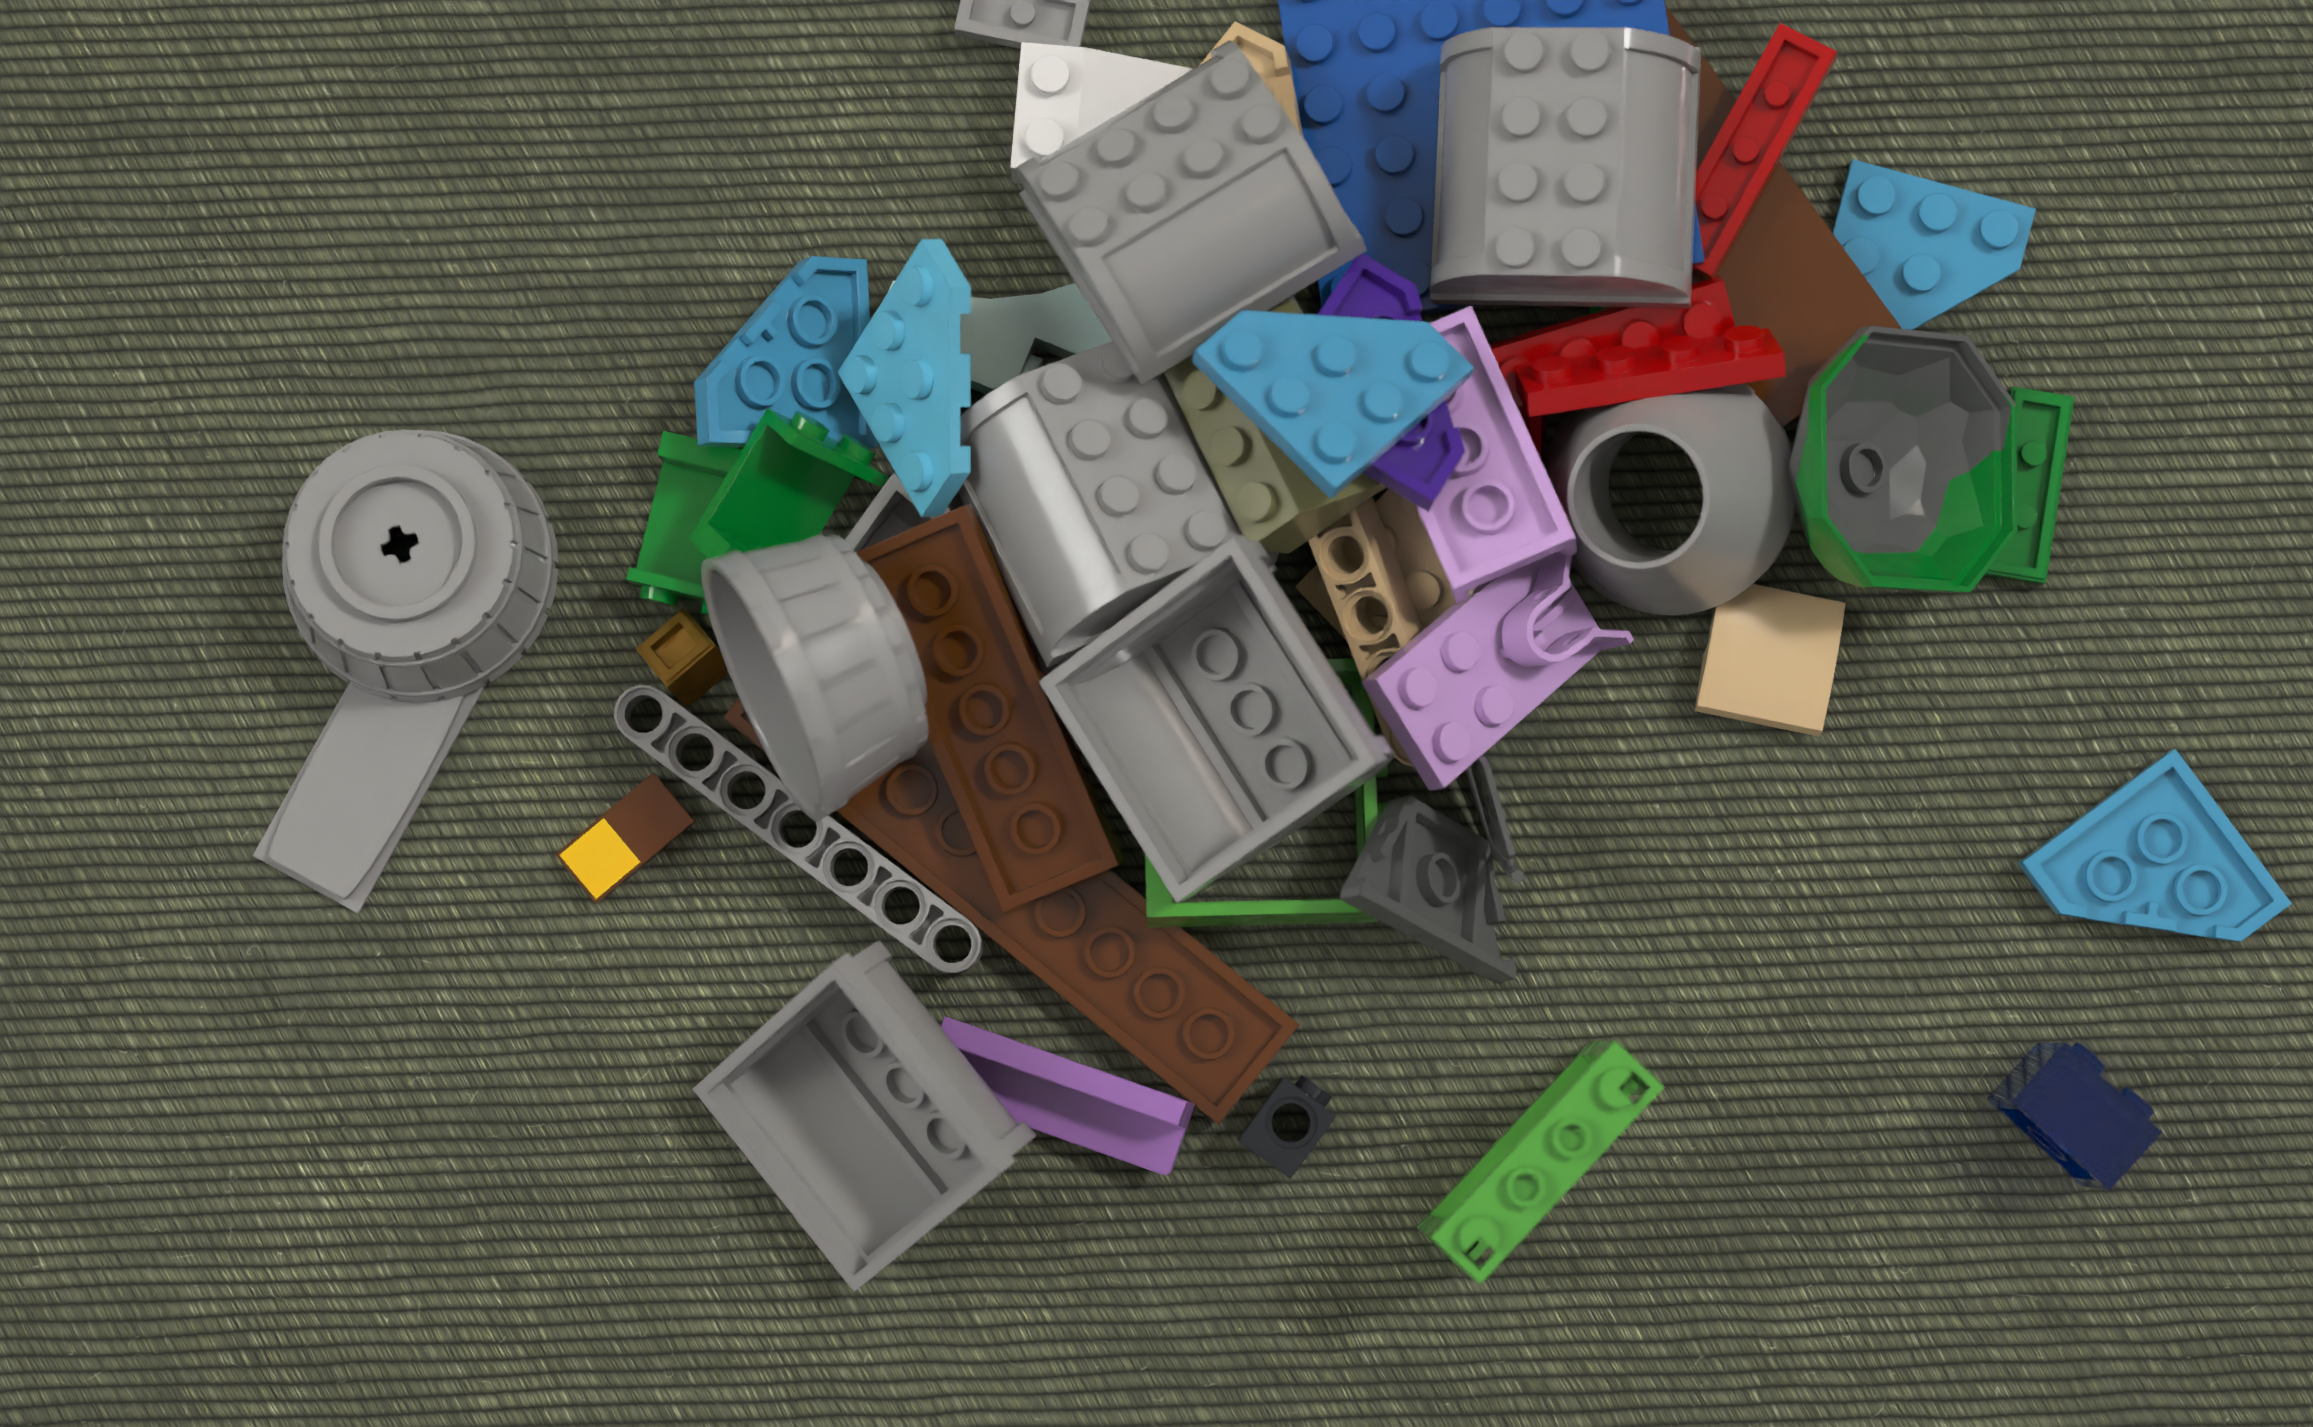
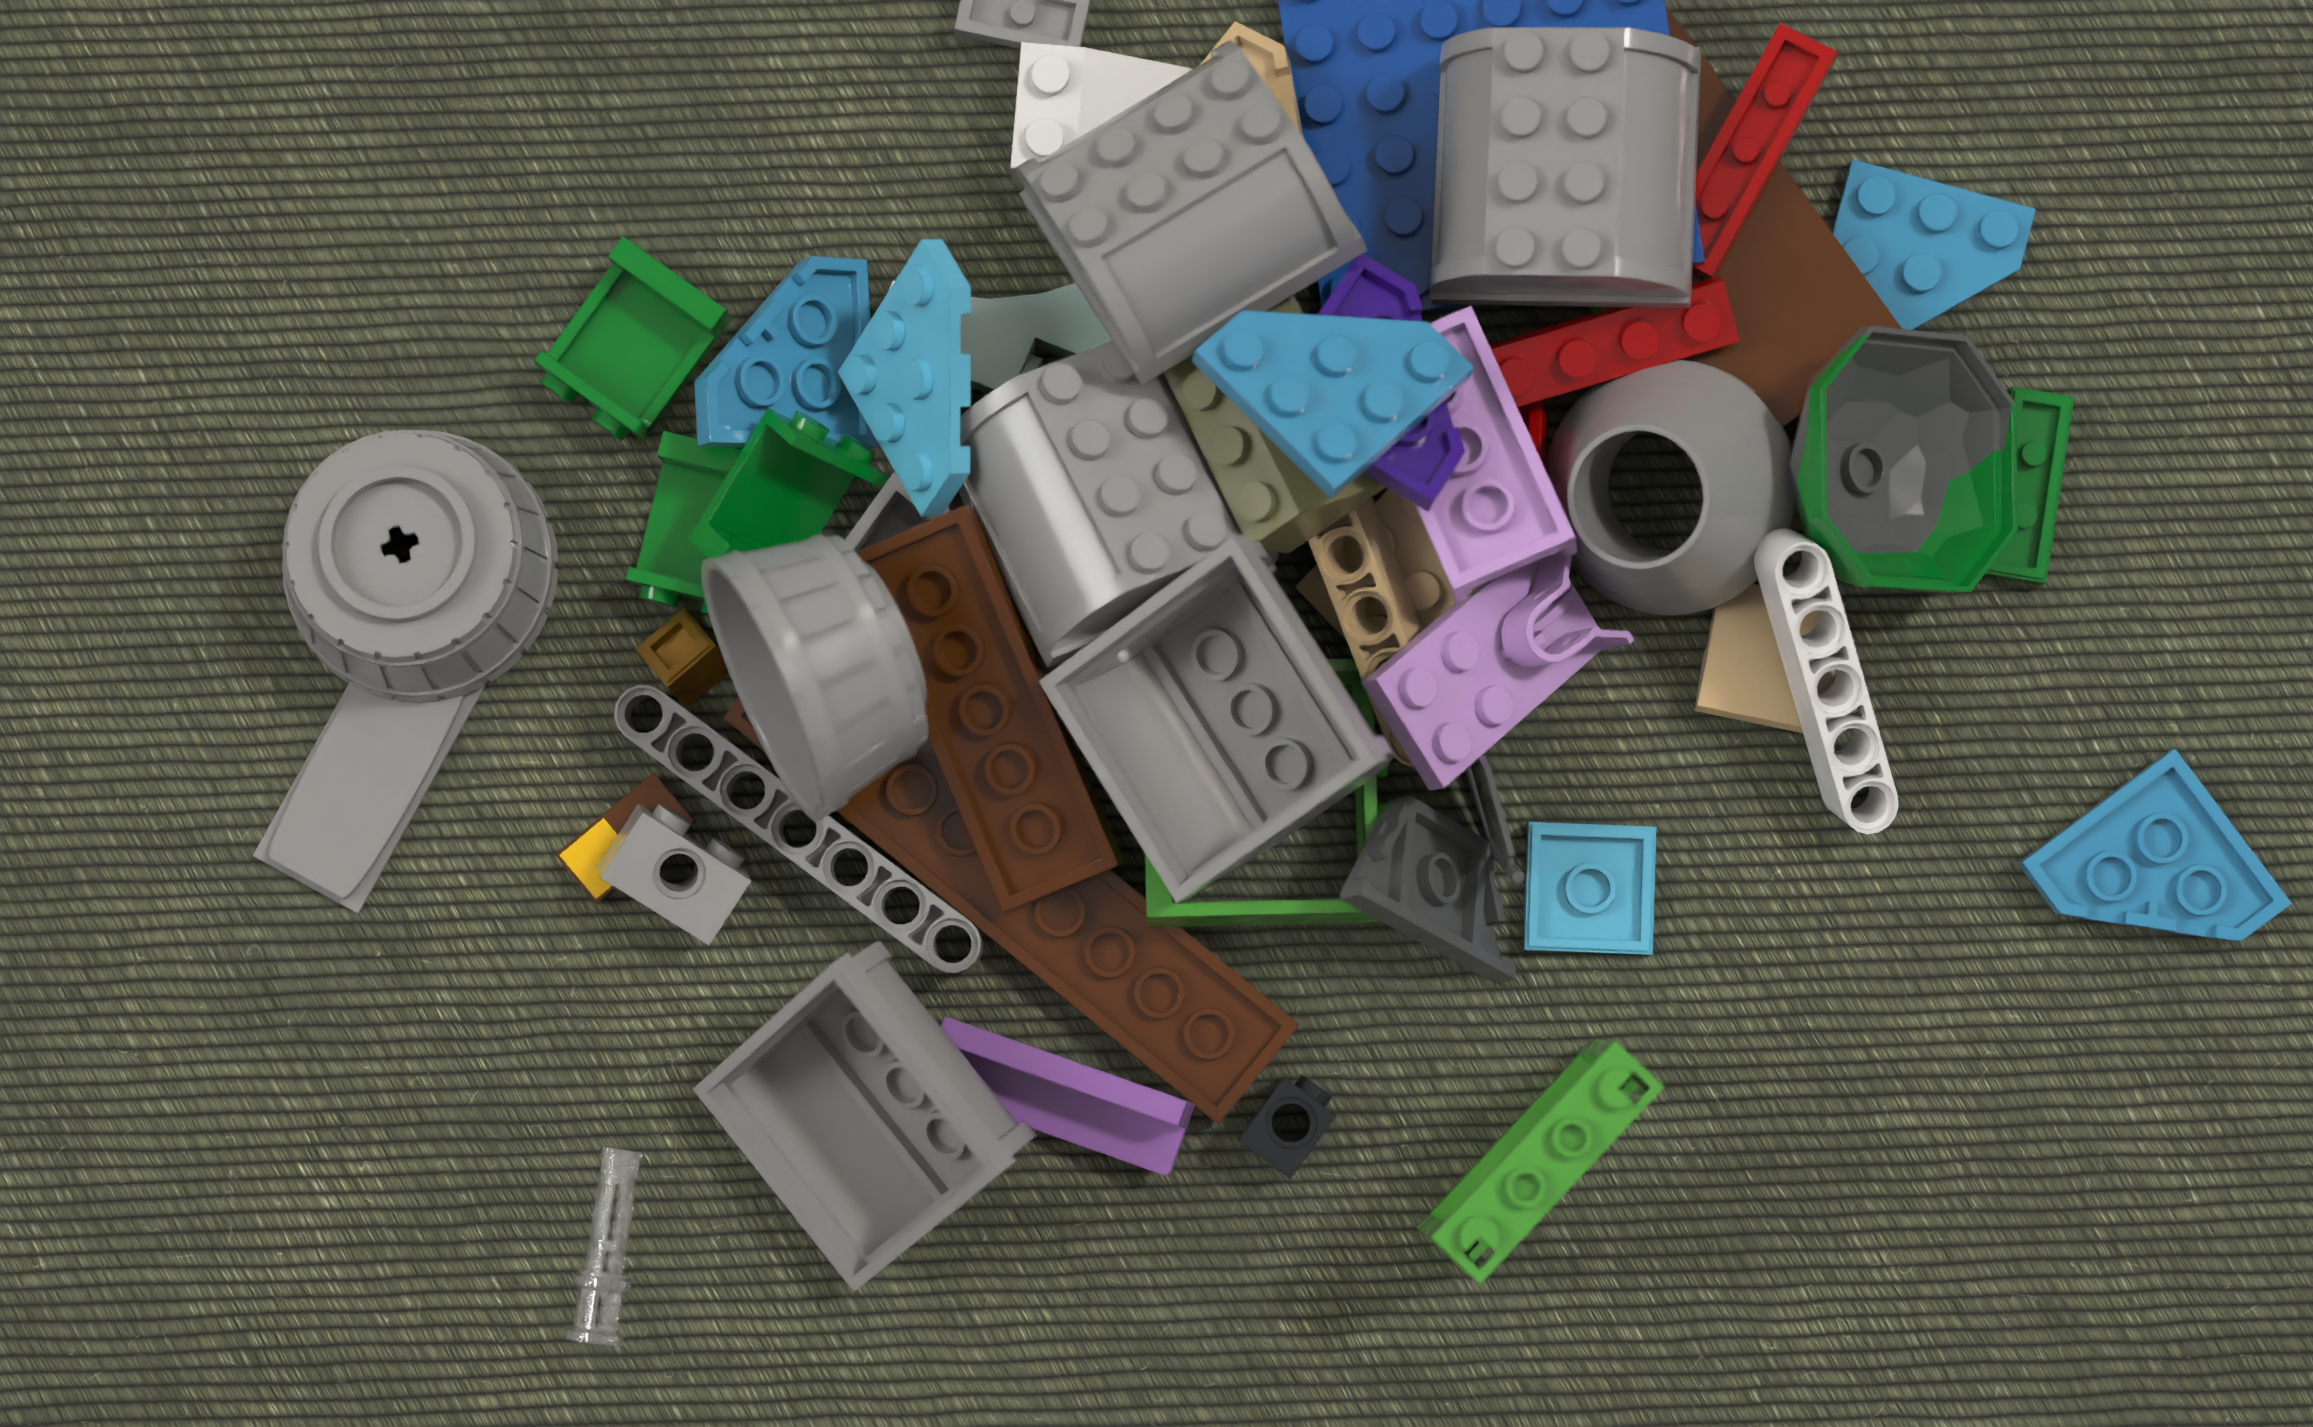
(622, 1169): none -> clear pin
(633, 343): none -> green panel
(698, 903): none -> light grey brick
(1589, 888): none -> medium azure tile
(1632, 374): red plate -> none
(1846, 701): none -> white beam
(2076, 1113): clear blue brick -> none

